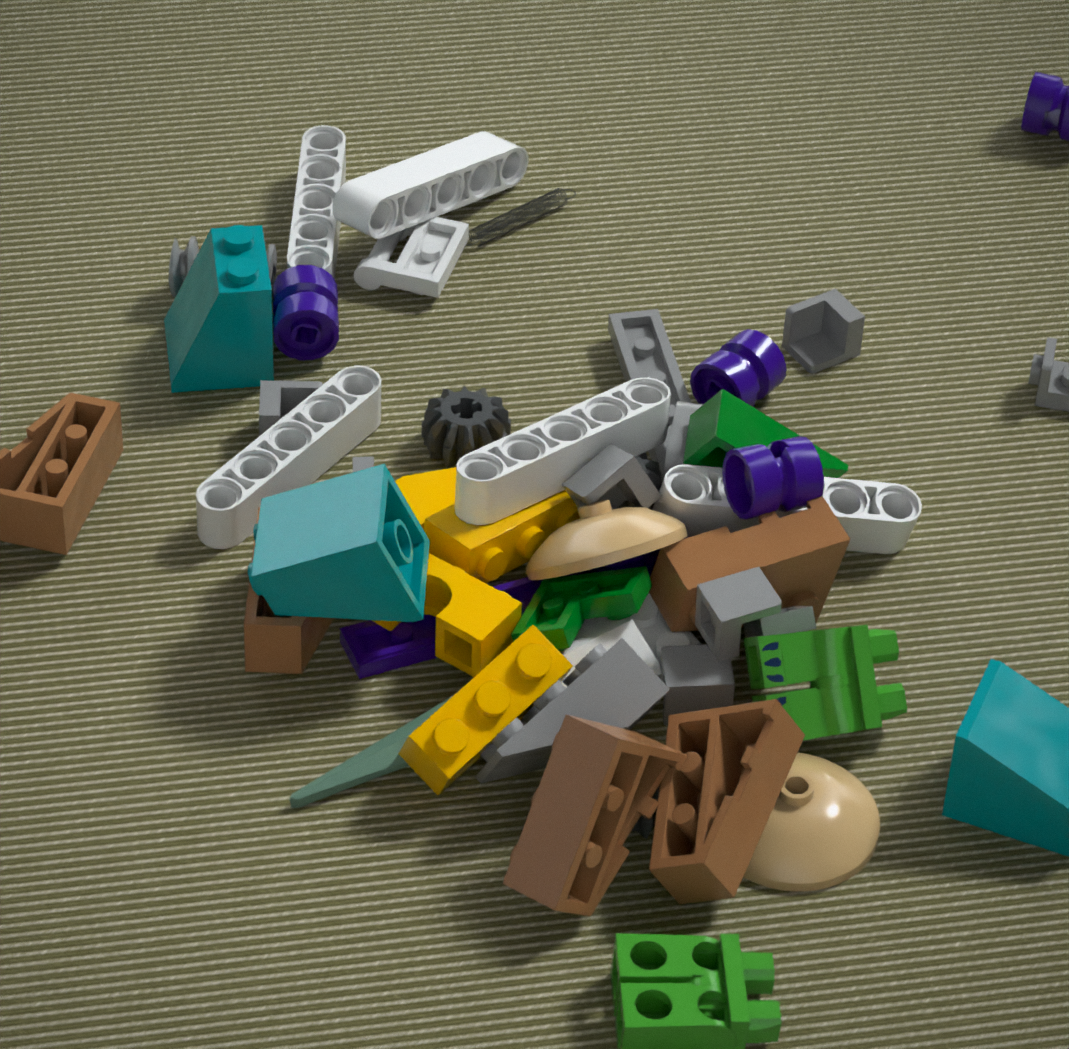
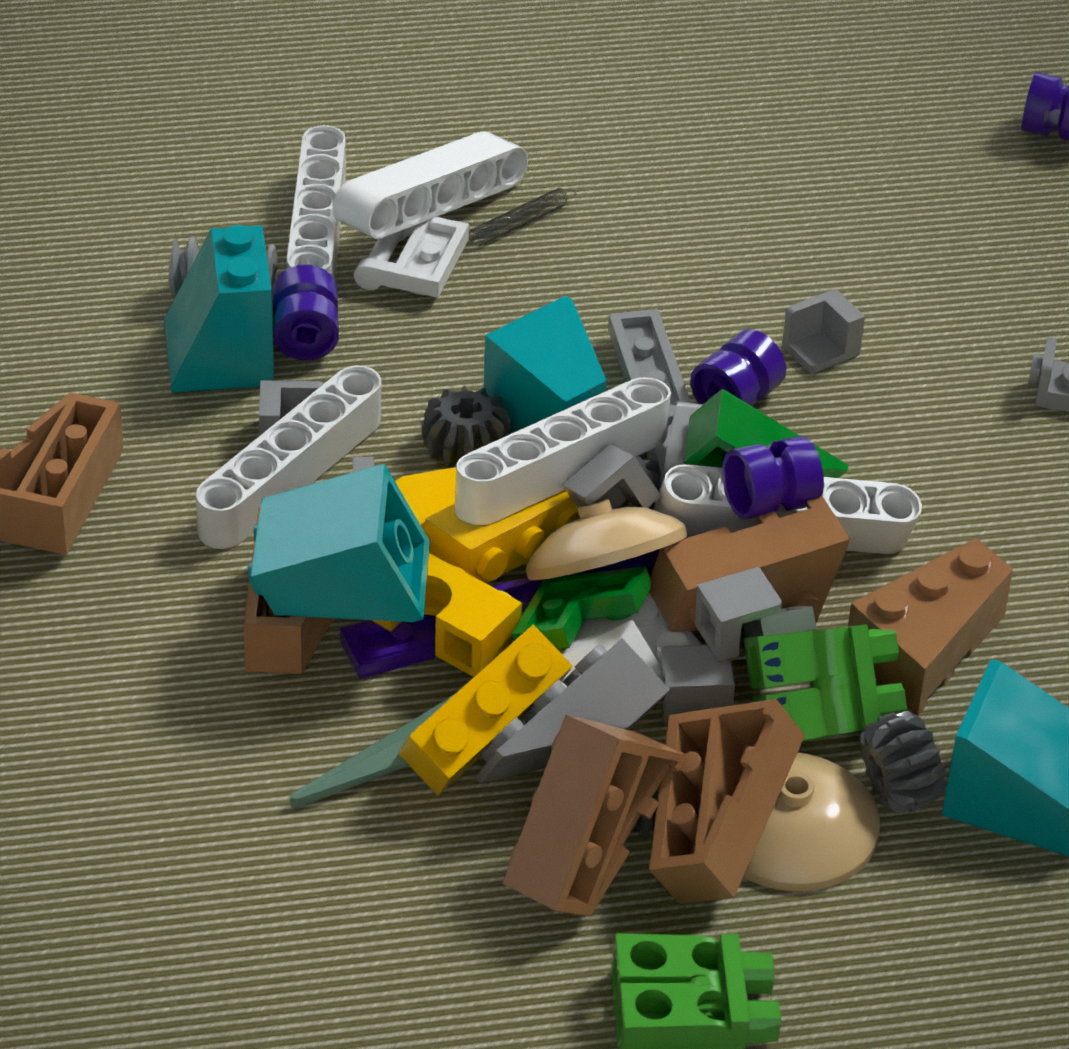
(542, 364): none -> teal slope
(902, 761): none -> dark grey gear
(937, 616): none -> medium nougat wedge

